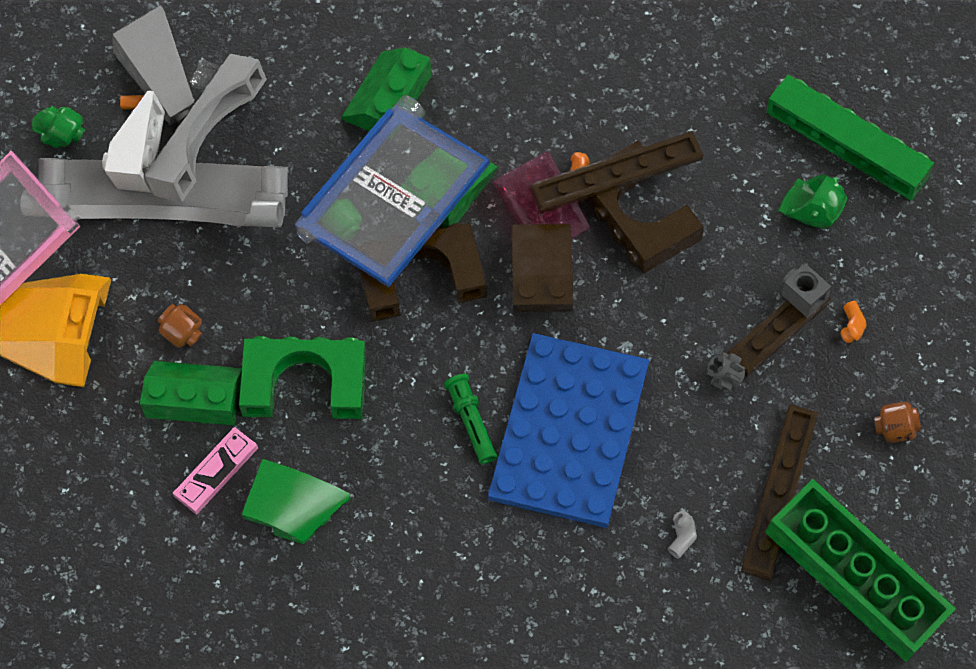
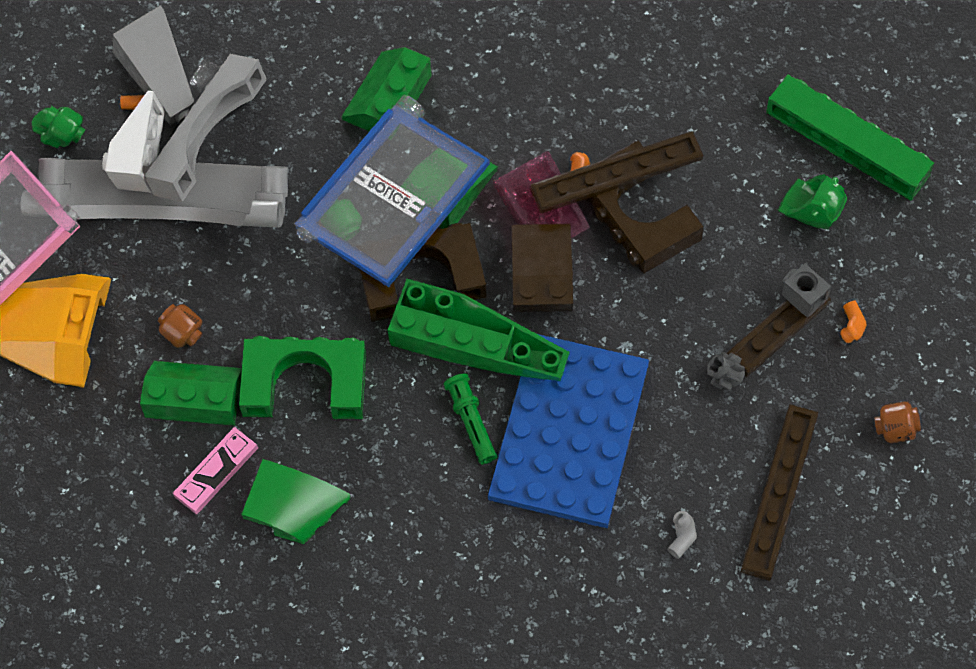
(470, 334): none -> green wedge
(859, 570): green brick -> none

